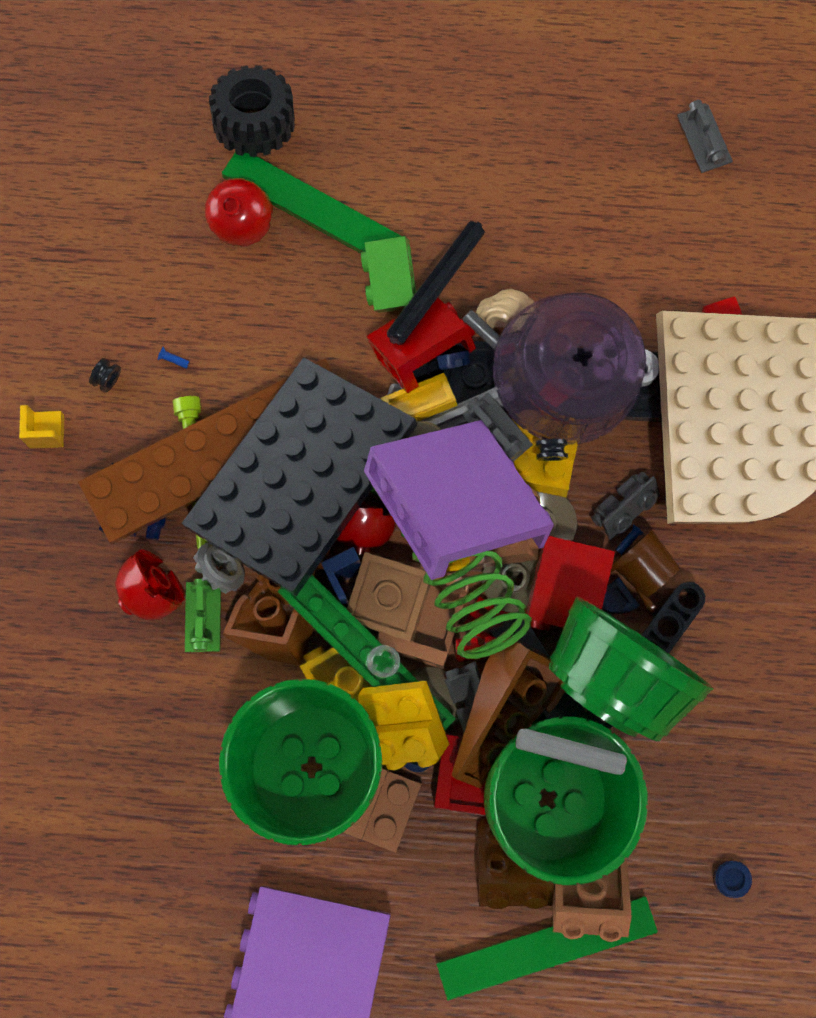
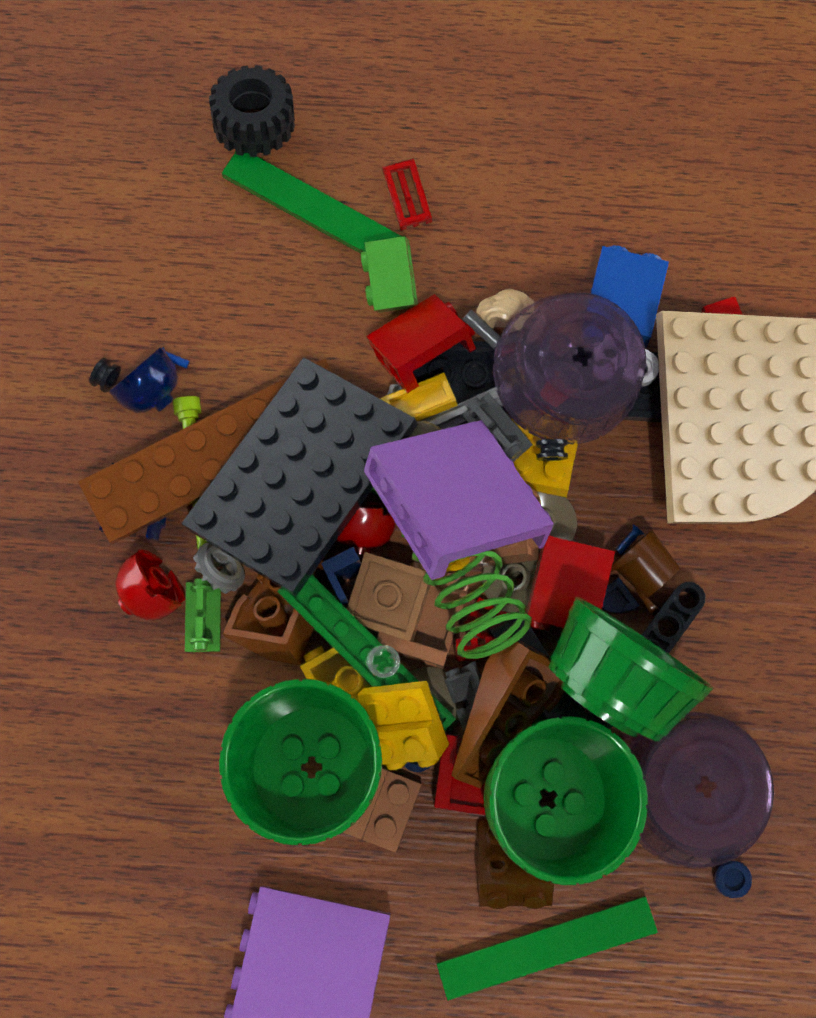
(41, 428): yellow panel -> none
(148, 384): none -> clear blue cylinder
(238, 212): red cylinder -> none
(414, 219): none -> red tile
(435, 283): black axle -> none
(452, 360): dark blue tile -> none
(571, 751): light grey axle -> none
(594, 907): nougat plate -> none
(632, 284): none -> blue brick
(639, 495): dark grey hinge -> none
(683, 823): none -> clear purple piece
(704, 137): dark grey hinge -> none

